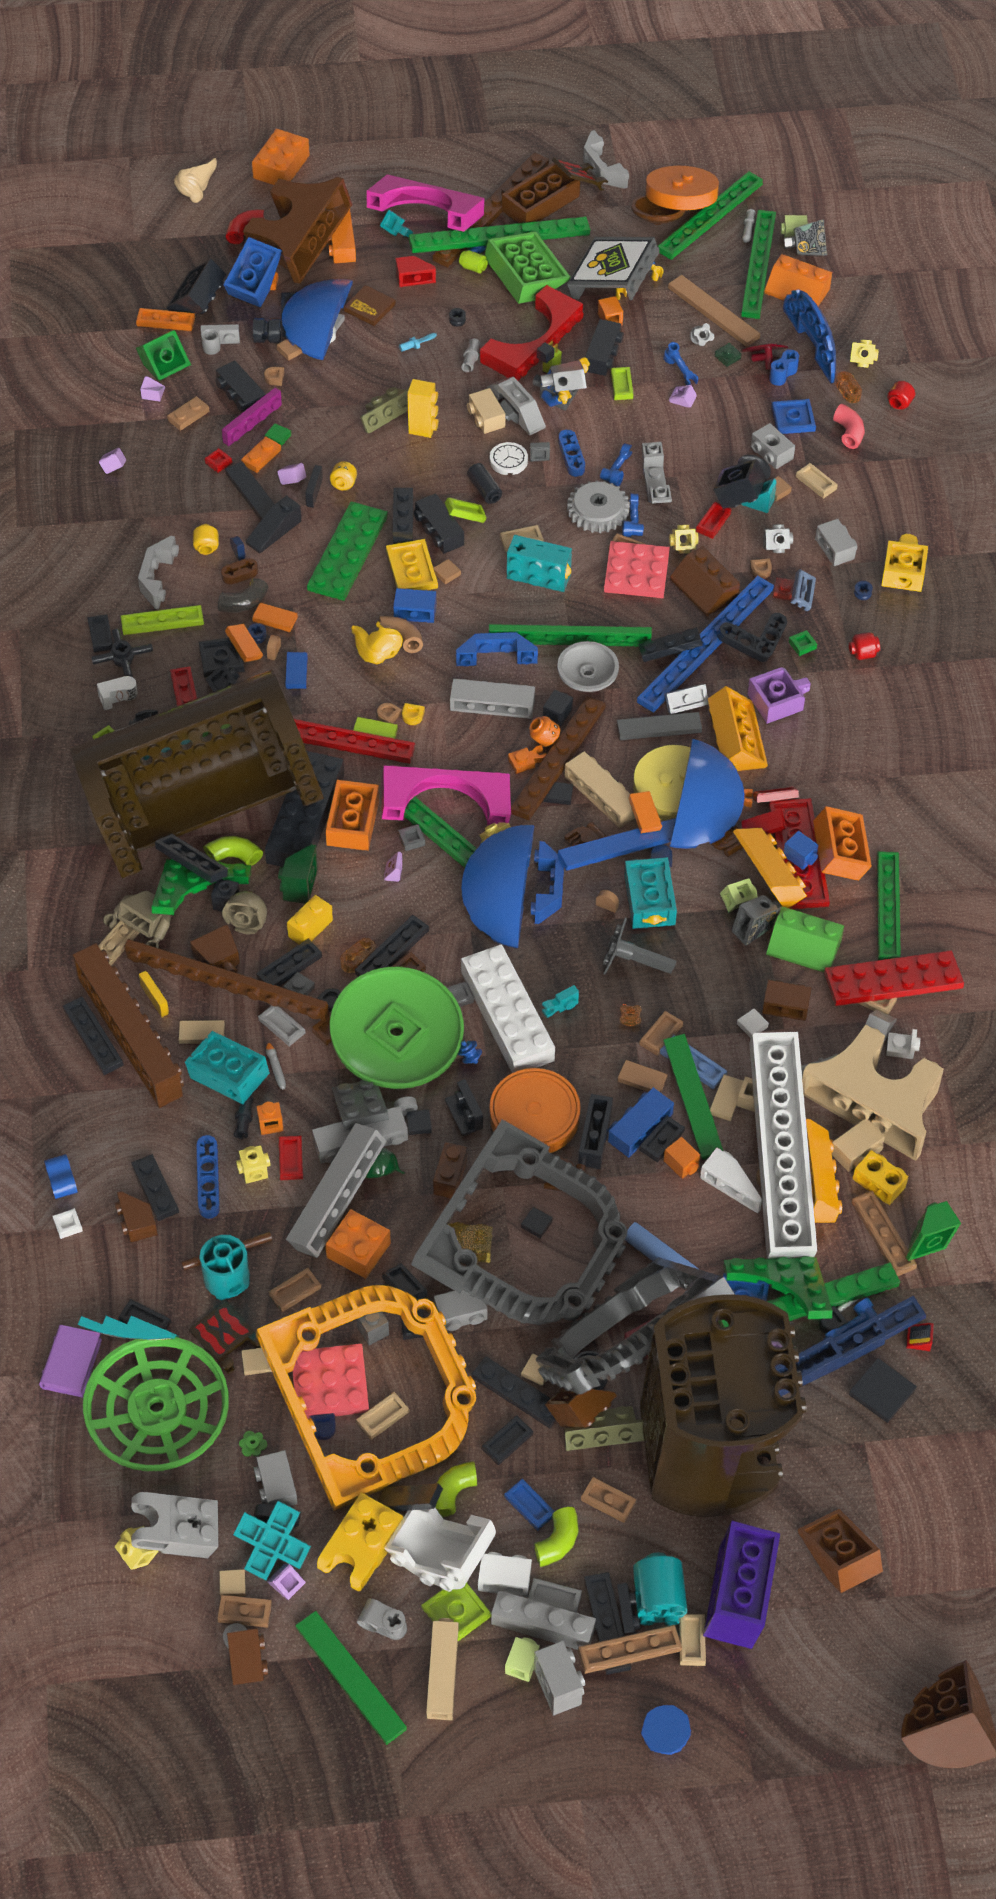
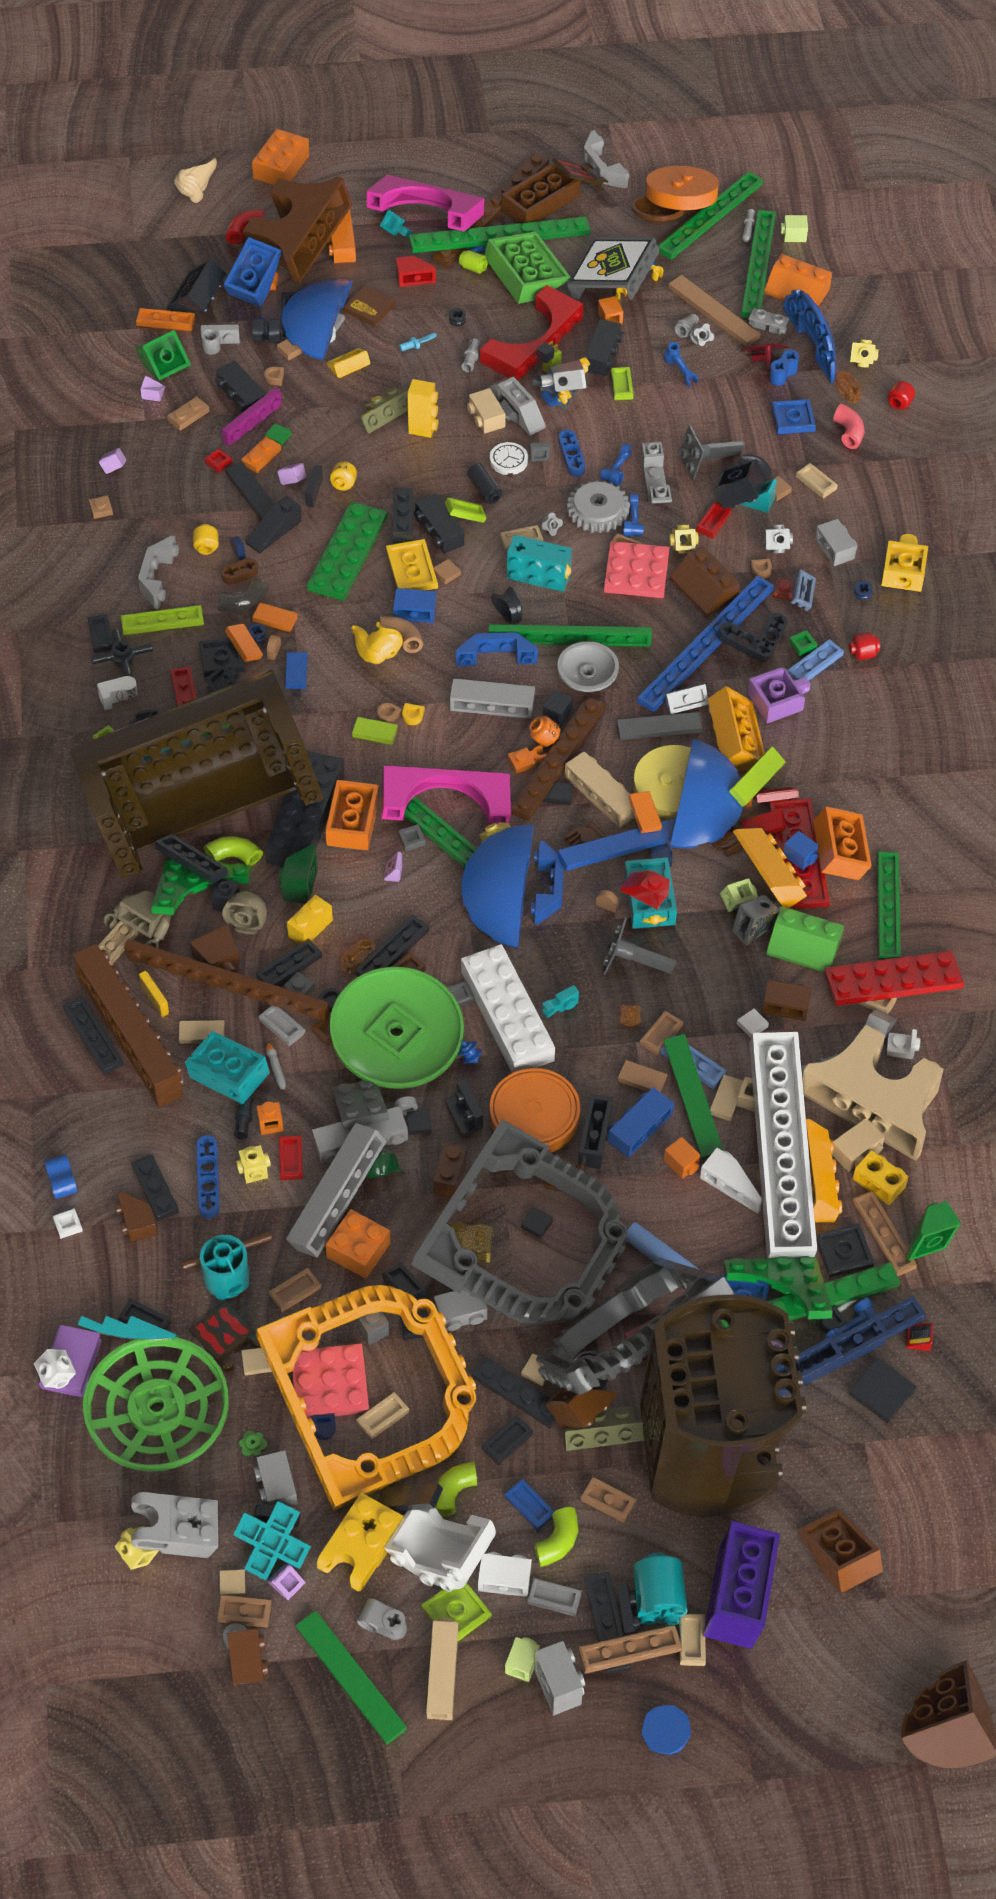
(54, 1368): none -> white brick
(100, 507): none -> medium nougat plate
(349, 362): none -> yellow slope
(355, 741): red plate -> none
(508, 605): none -> black piece
(542, 1620): light grey brick -> none
(546, 523): none -> light grey plate
(647, 887): none -> red slope
(661, 1137): black plate -> none
(670, 644): black plate -> none
(683, 396): lavender slope -> none
(684, 326): none -> light grey cone
(693, 452): none -> dark grey piece
(728, 354): clear green plate -> none
(757, 776): none -> lime tile
(760, 319): none -> light grey hinge
(772, 446): light grey brick -> none
(808, 239): torso -> none
(816, 661): none -> medium blue tile
(844, 1250): none -> black tile

